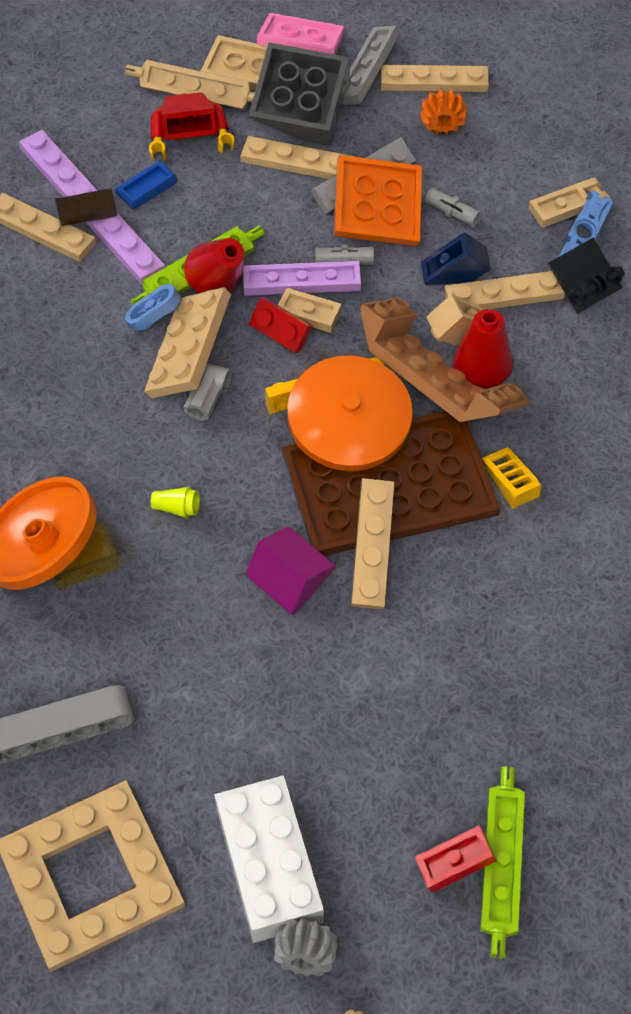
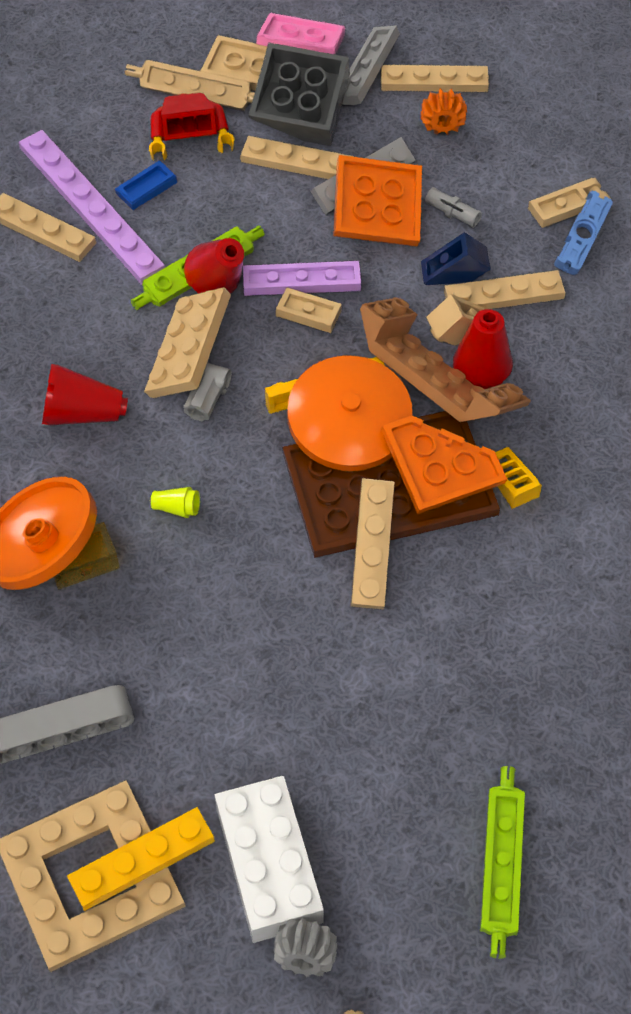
(80, 399): none -> red cone
(86, 207): dark brown tile -> none
(140, 858): none -> yellow plate
(153, 307): medium blue plate -> none
(280, 325): red plate -> none
(288, 568): magenta slope -> none
(364, 255): light grey pin -> none
(439, 464): none -> orange plate
(455, 859): plate -> none
(586, 275): black hinge -> none

